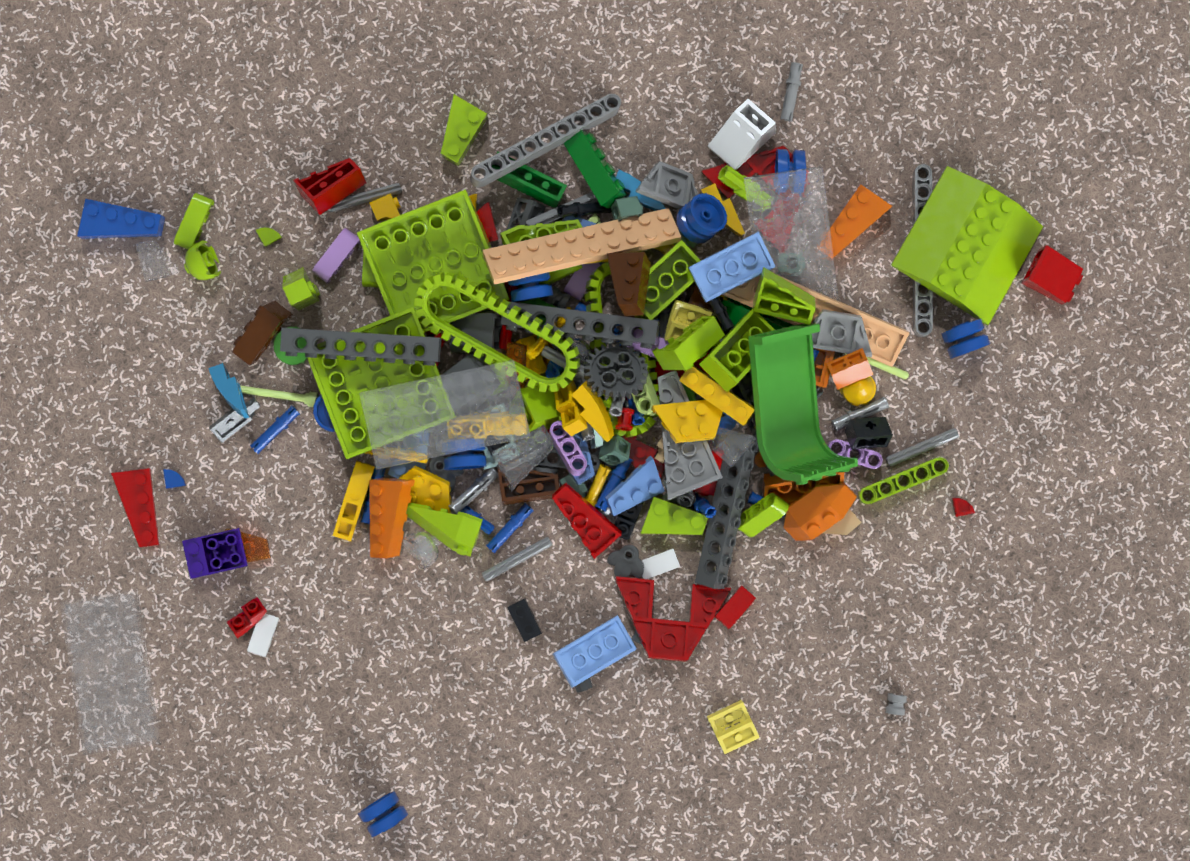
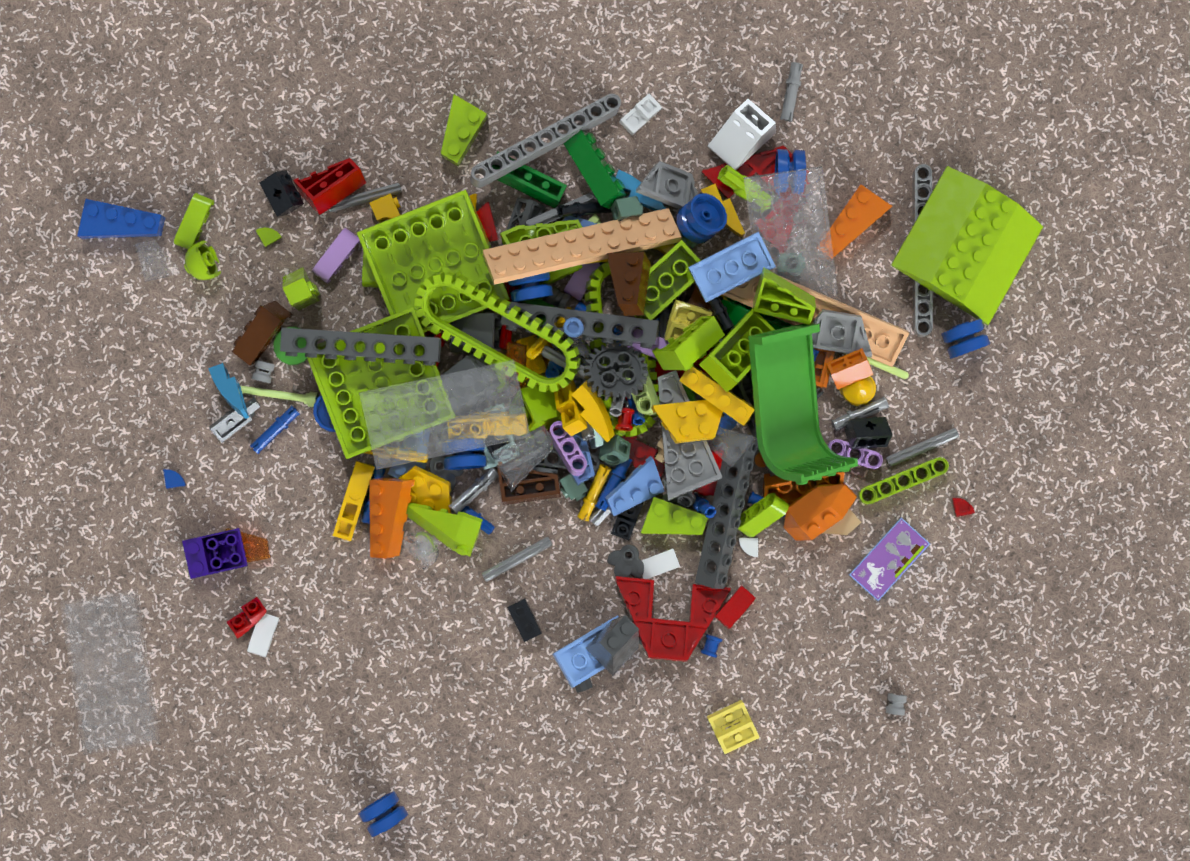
(138, 501): red wing -> none
(263, 376): none -> light grey wheel
(281, 193): none -> black brick
(509, 528): blue pin -> none
(573, 327): none -> medium blue tile
(592, 526): red wing -> none
(615, 643): none -> dark grey slope
(640, 114): none -> white slope
(711, 645): none -> blue bush
(749, 546): none -> white tile
(889, 559): none -> medium lavender tile
(1053, 275): red slope -> none

